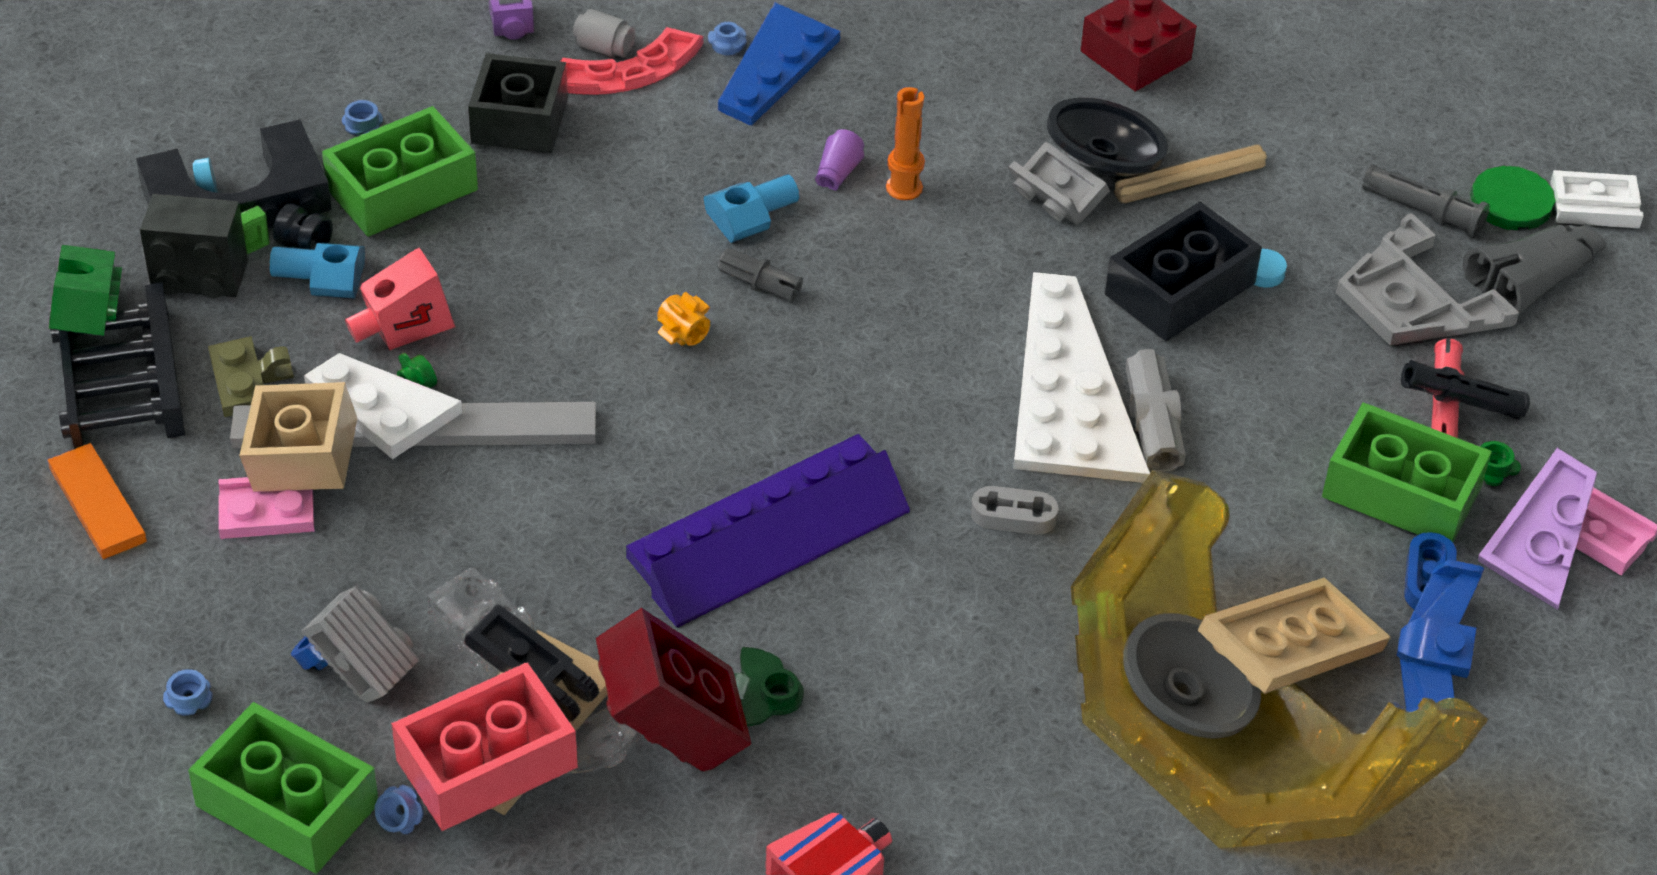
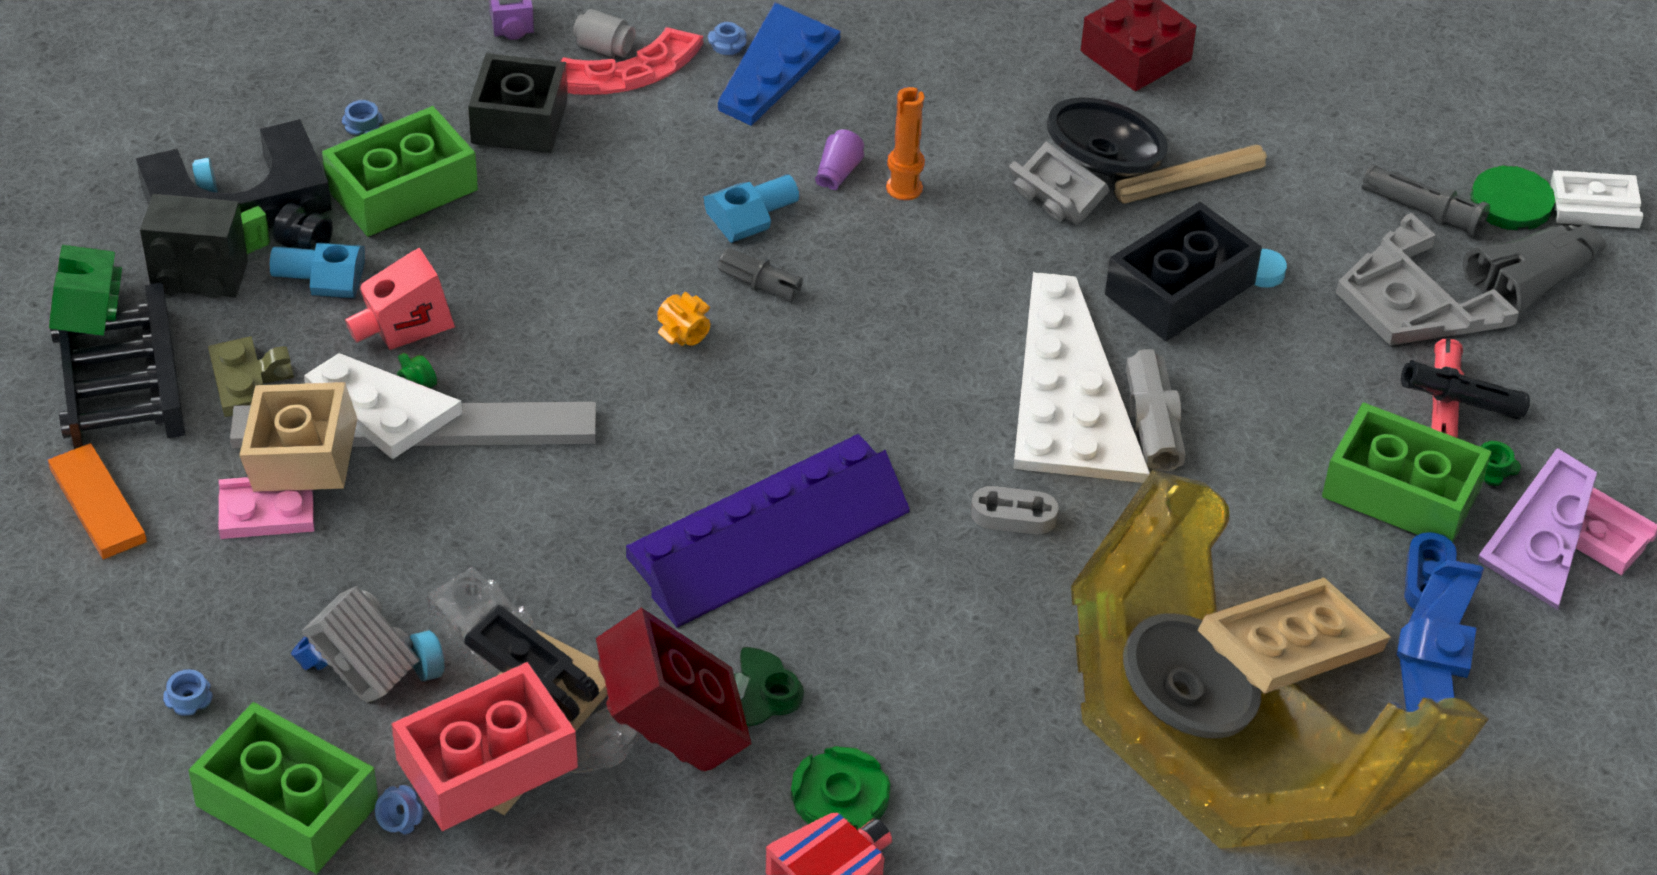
(430, 653): none -> medium azure tile
(857, 790): none -> green tile

